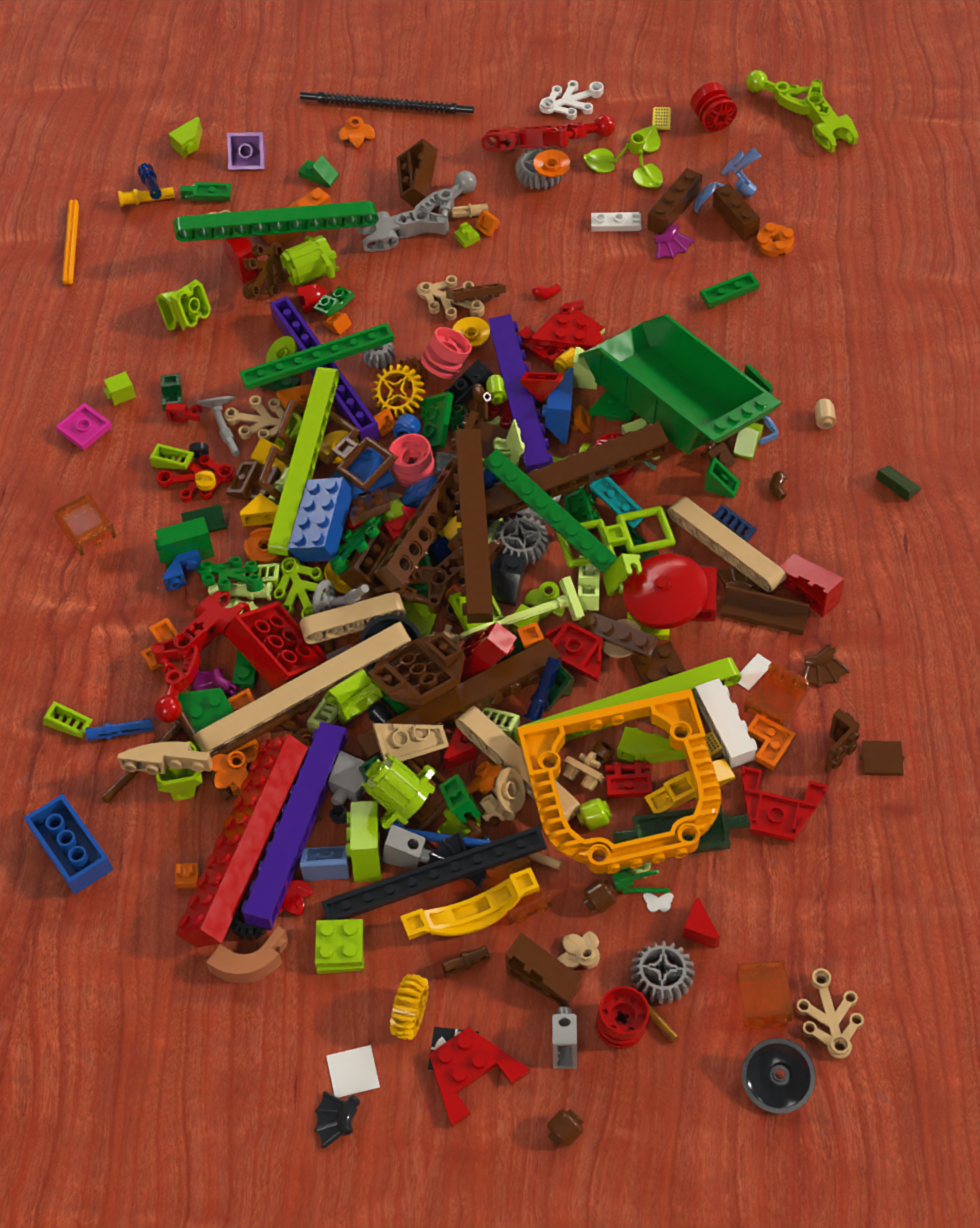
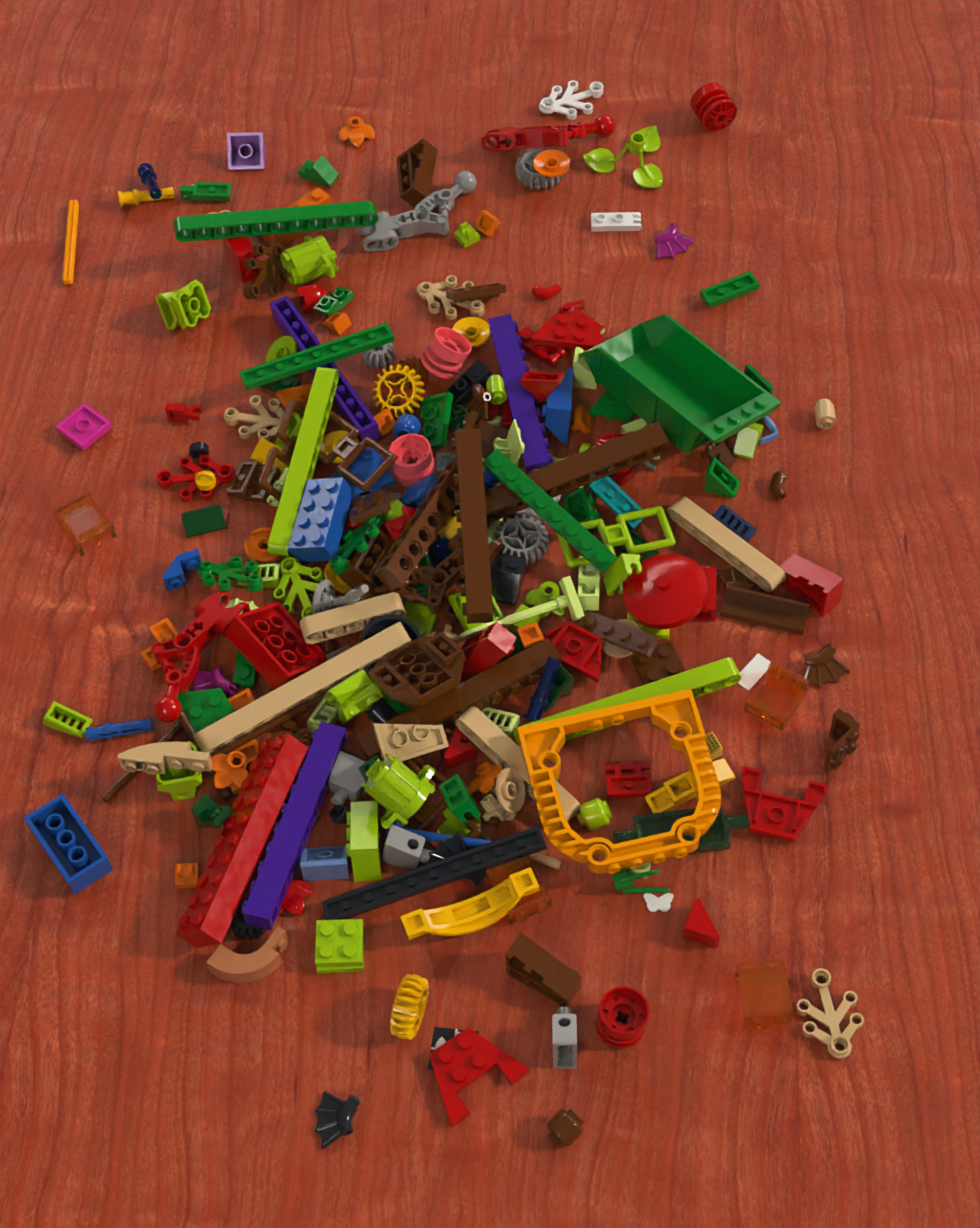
(119, 388): lime brick -> none
(161, 450): lime slope -> none
(171, 389): dark green slope -> none
(183, 538): green brick -> none
(186, 137): lime slope -> none
(208, 813): none -> dark green slope
(225, 432): light grey dish -> none
(241, 591): yellowish green pin -> none
(259, 512): yellow slope -> none
(353, 1071): white sticker -> none
(452, 107): black hose -> none
(465, 960): reddish brown pin -> none
(470, 210): tan axle -> none
(565, 361): yellow brick -> none
(578, 948): tan plate -> none
(592, 776): tan hips -> none
(599, 896): reddish brown head -> none
(604, 750): reddish brown tile -> none
(646, 747): lime slope -> none
(661, 1024): pearl gold bar -> none
(662, 118): light yellow slope -> none
(672, 972): light grey gear -> none
(674, 201): reddish brown brick -> none
(724, 721): white brick -> none
(736, 211): reddish brown brick -> none
(742, 185): medium blue plant -> none
(764, 1085): black dish -> none
(774, 738): orange plate -> none
(775, 231): orange plate -> none
(826, 125): lime piece -> none
(882, 758): reddish brown piece -> none
(897, 482): dark green slope -> none

